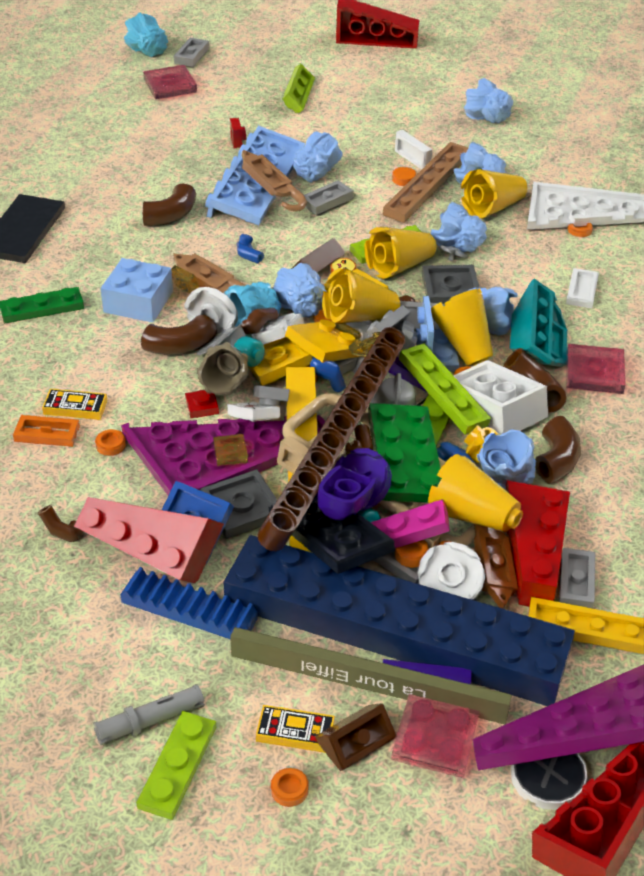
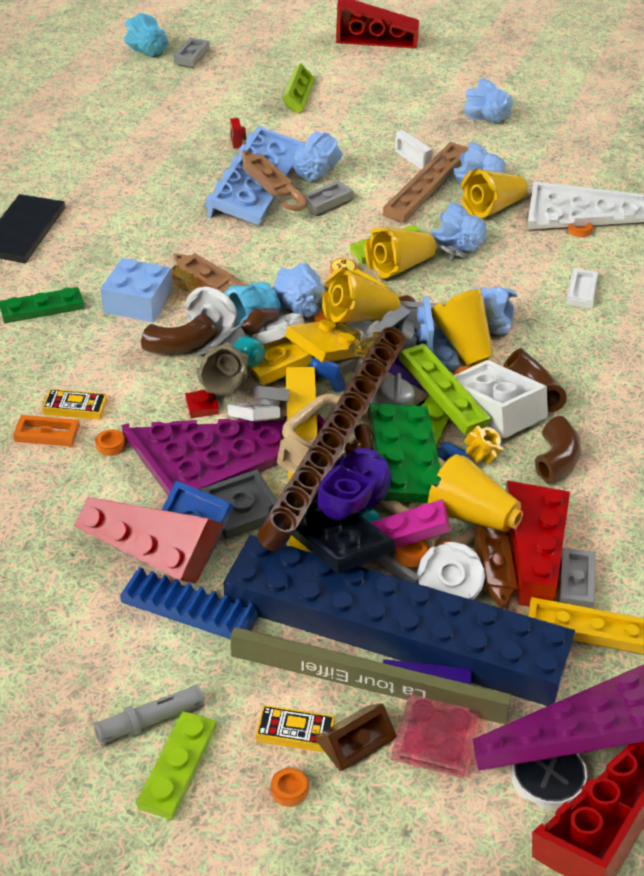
(57, 527): reddish brown arm -> none
(170, 81): clear pink plate -> none
(171, 208): reddish brown cylinder -> none
(230, 449): clear yellow tile -> none
(246, 250): blue arm -> none
(323, 255): slope -> none
(403, 175): orange tile -> none
(446, 281): dark grey plate -> none
(508, 457): light blue hair -> none
(539, 326): teal wedge -> none
(595, 368): clear pink plate -> none

